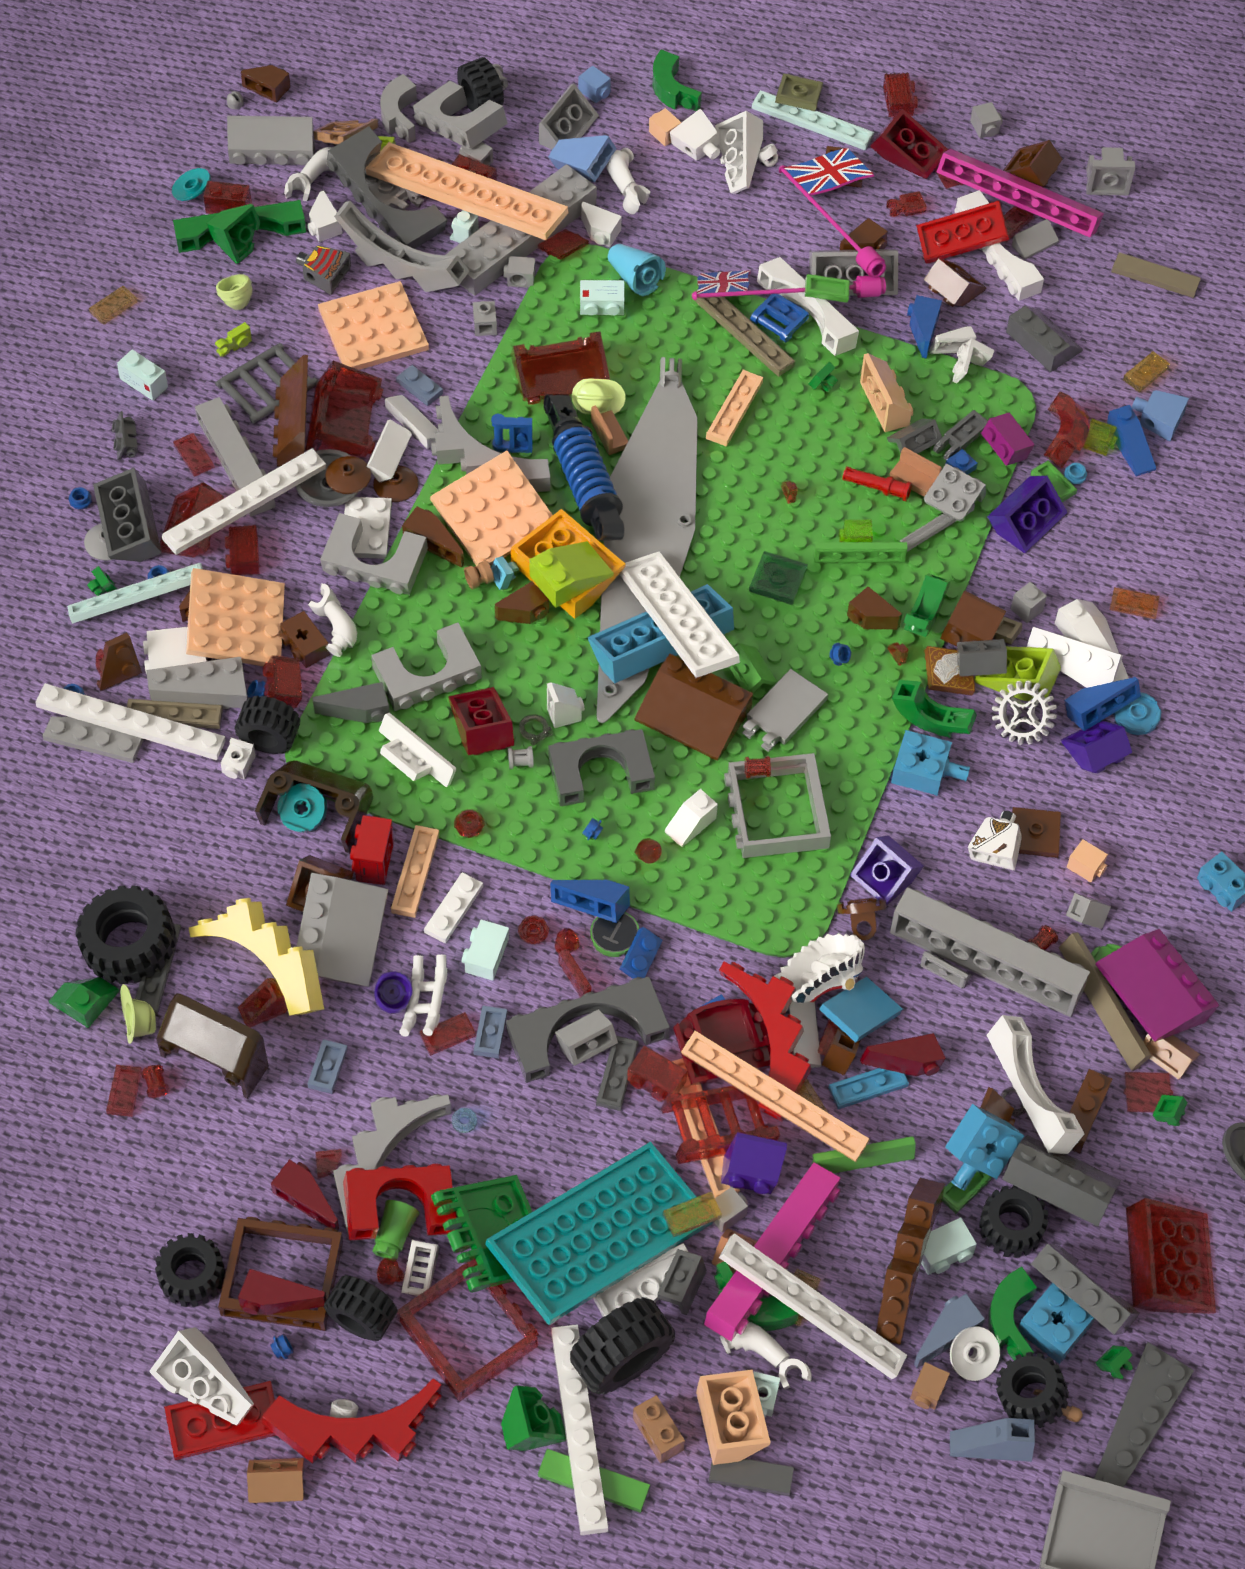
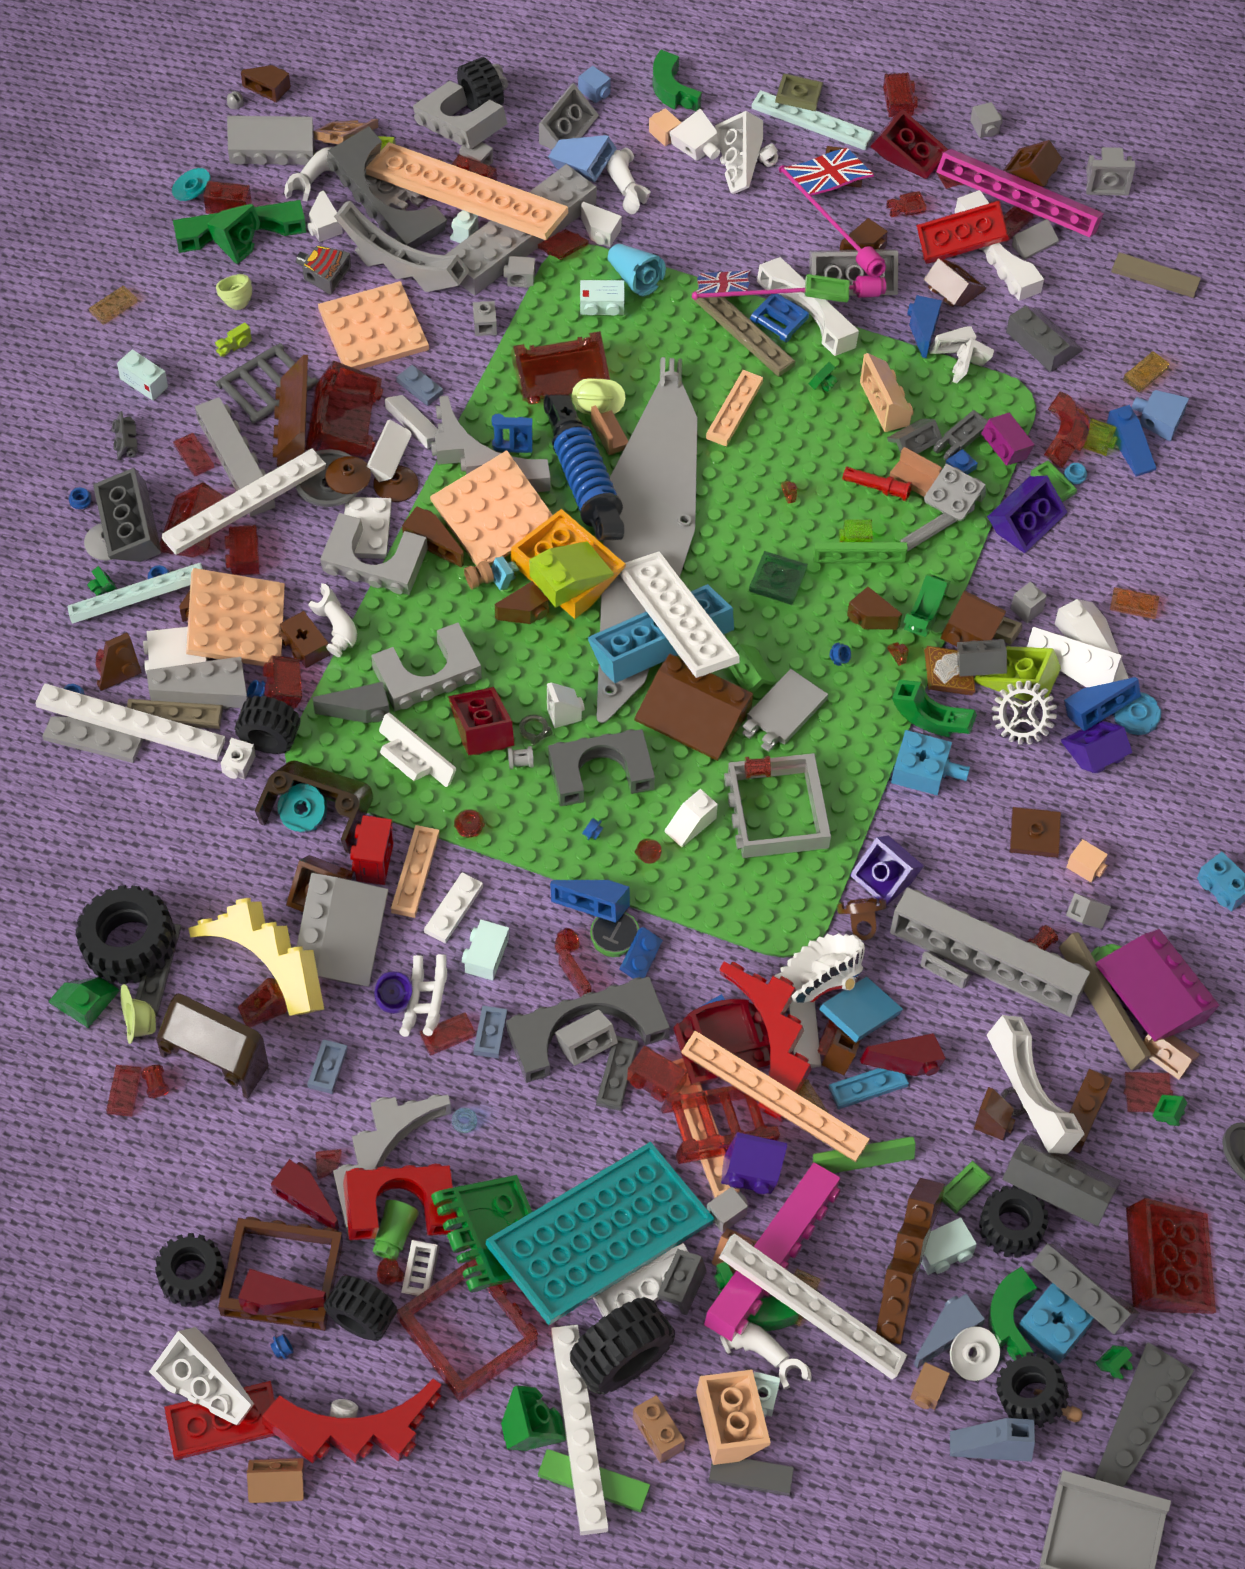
(394, 98): light grey arch -> none
(533, 923): clear red plate -> none
(692, 1214): clear yellow plate -> none
(982, 1145): dark azure brick -> none
(997, 842): white torso -> none

